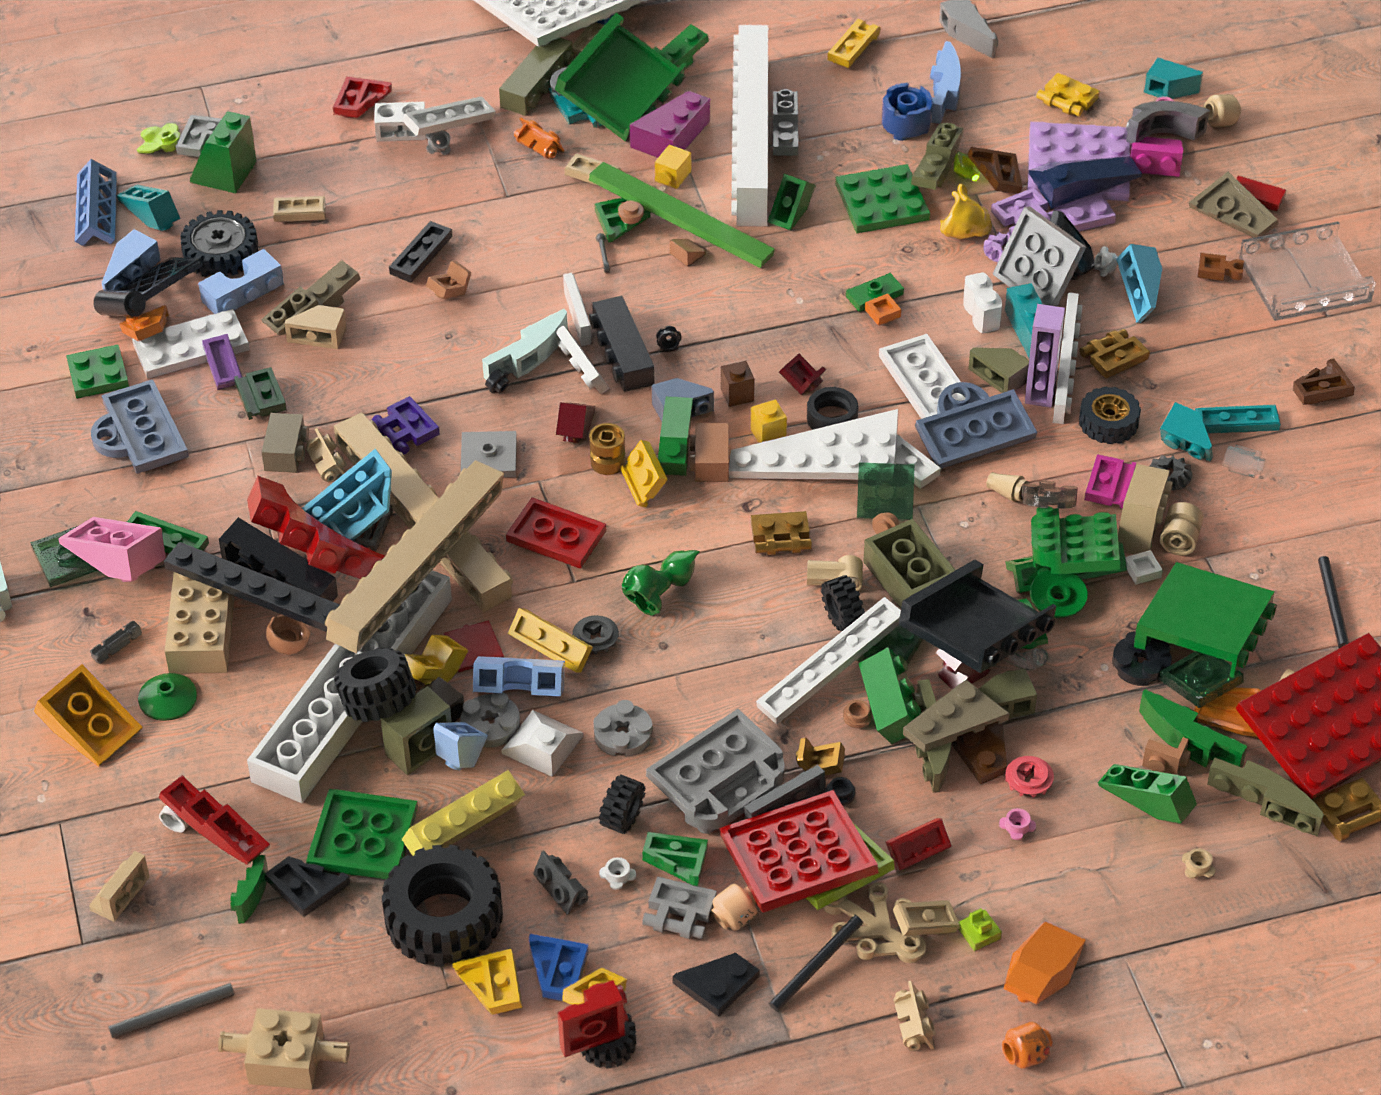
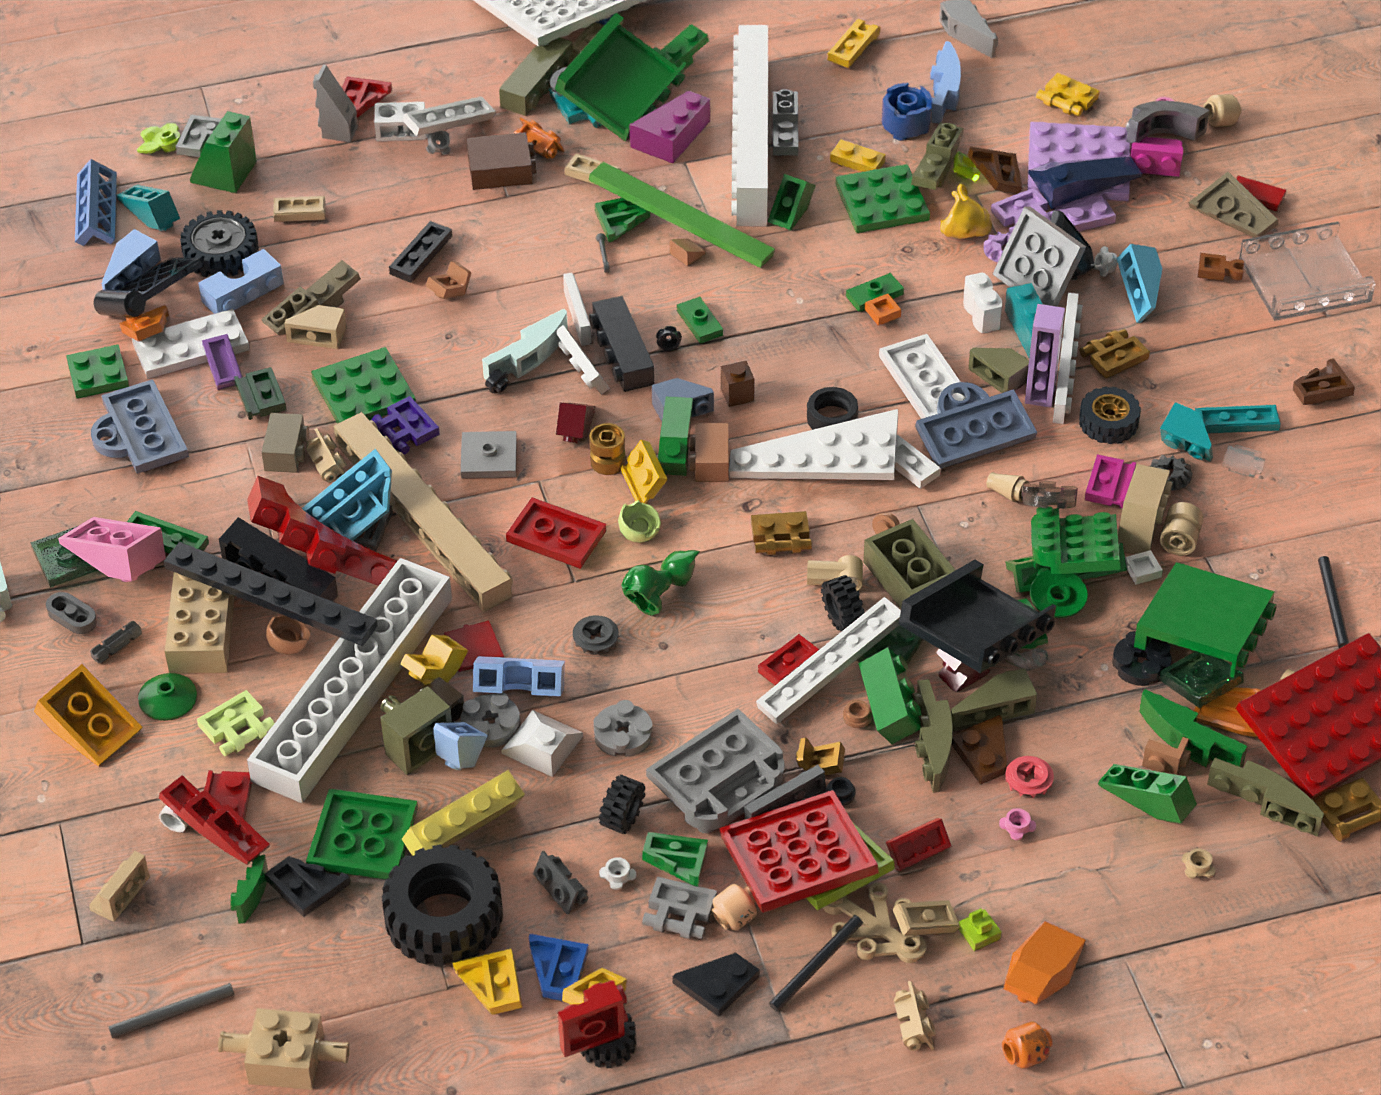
(75, 615): none -> dark grey plate
(230, 789): none -> red plate
(231, 717): none -> yellowish green plate
(336, 110): none -> light grey slope
(362, 385): none -> green plate
(375, 684): black tyre -> none
(413, 557): tan brick -> none
(500, 160): none -> brick
(550, 640): yellow plate -> none
(630, 212): nougat plate -> none
(639, 522): none -> yellowish green hair
(672, 166): yellow brick -> none
(700, 320): none -> green plate
(768, 421): yellow brick -> none
(786, 659): none -> red plate
(802, 374): dark red bracket -> none
(857, 156): none -> yellow plate
(885, 489): clear green plate -> none
(954, 714): dark tan wing -> none
(1172, 80): teal slope -> none

